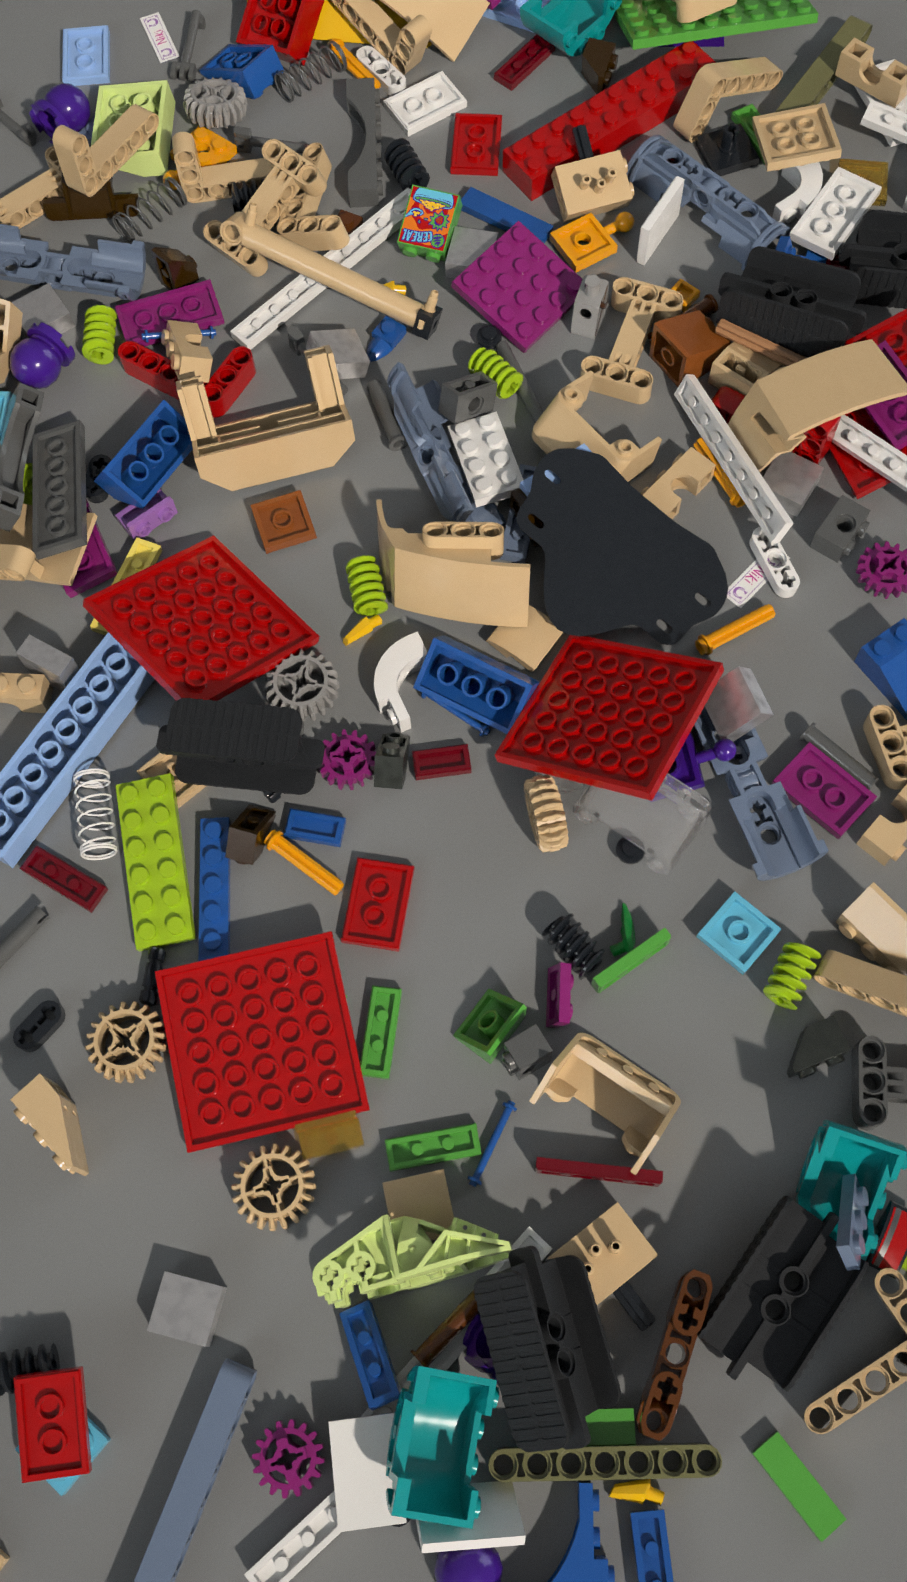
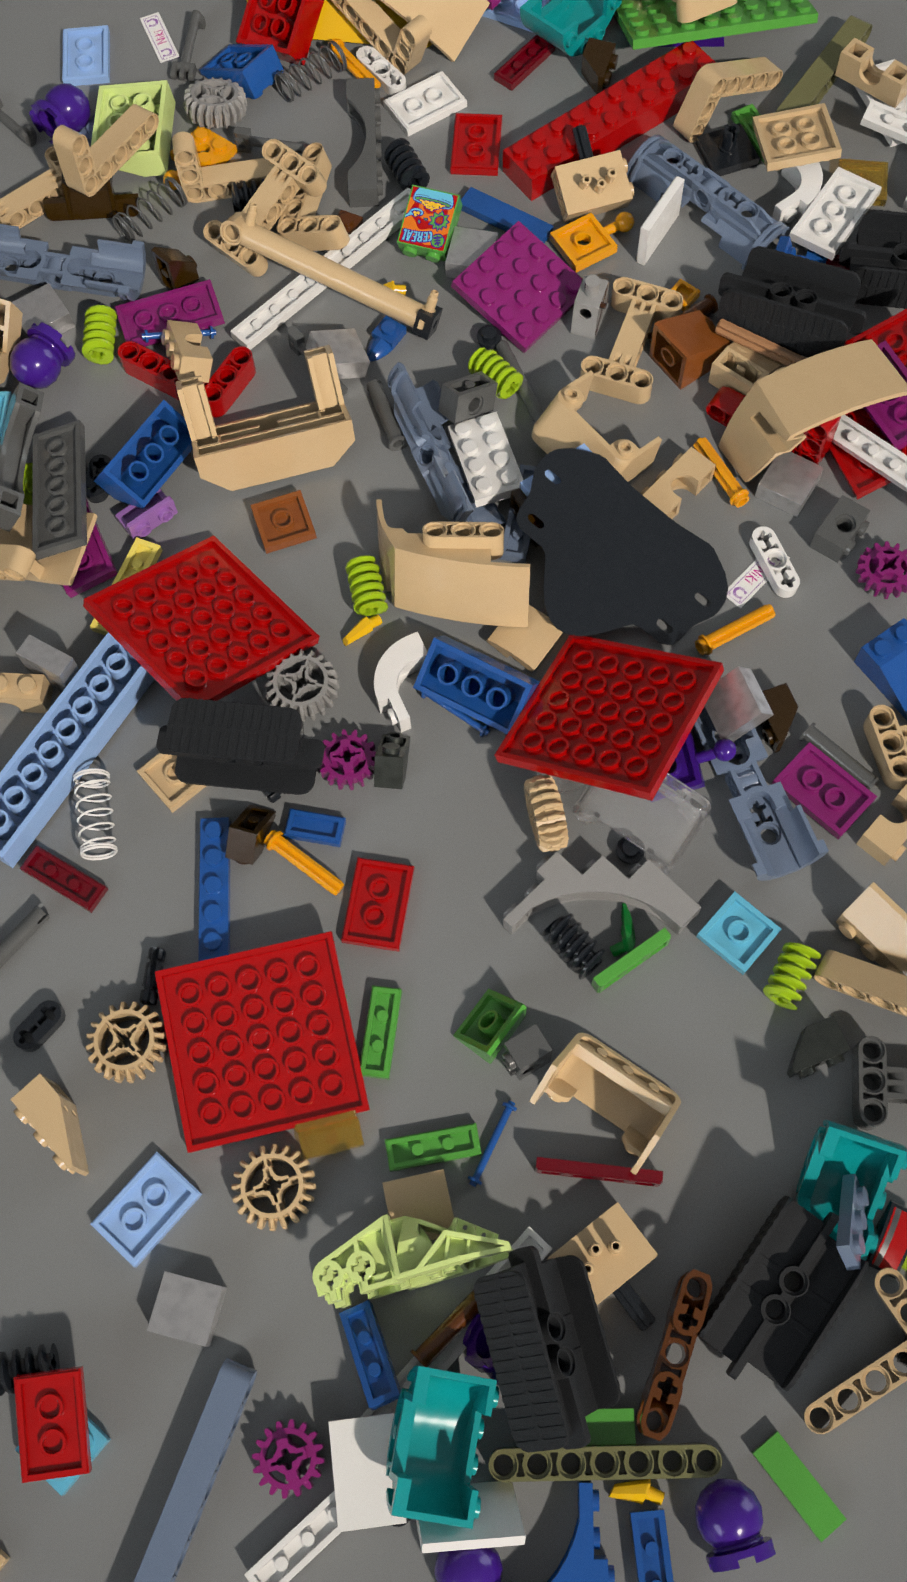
(146, 1209): none -> light blue tile
(155, 862): lime plate -> none
(441, 762): dark red tile -> none
(559, 987): magenta plate -> none
(645, 889): none -> light grey arch
(731, 1523): none -> dark purple tile
(733, 459): white plate -> none
(784, 710): none -> dark brown slope

